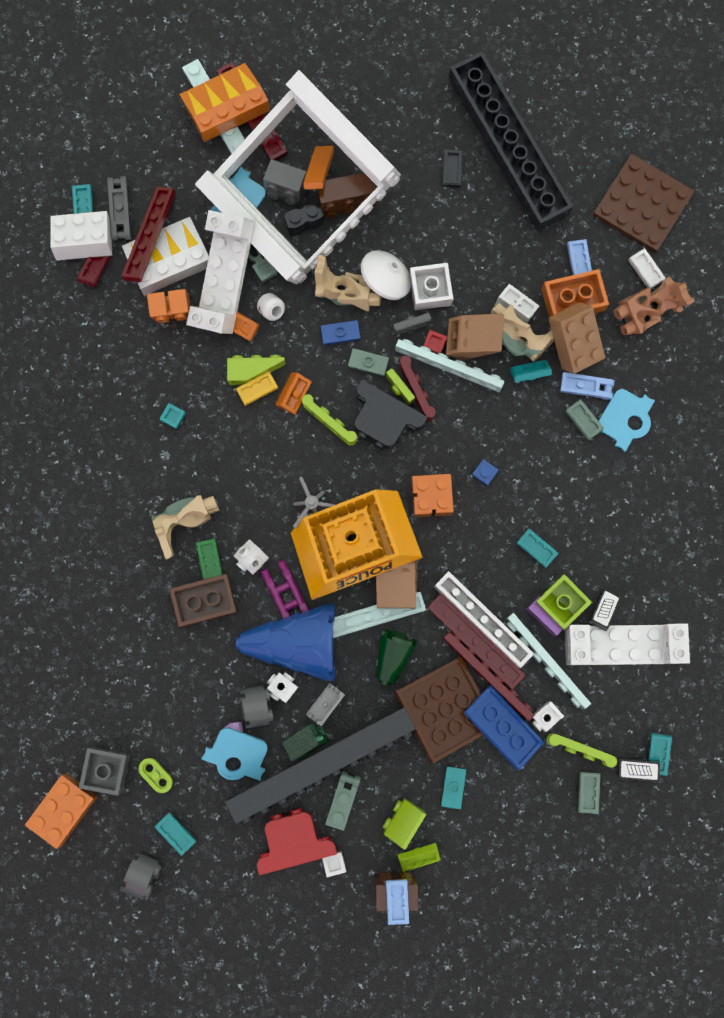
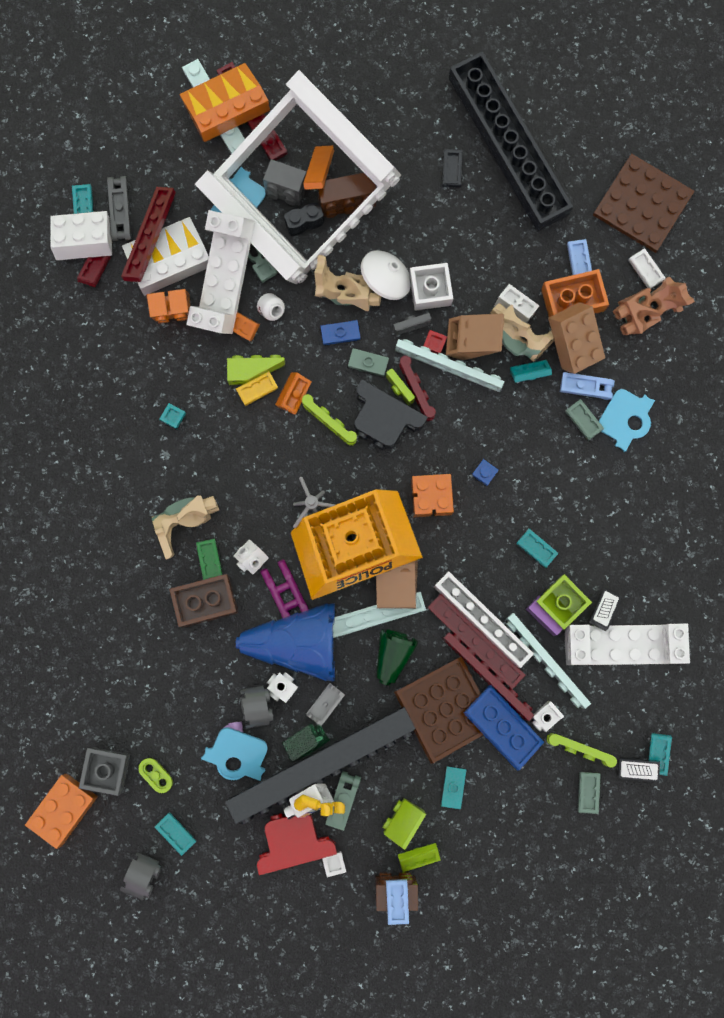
(312, 800): none -> torso

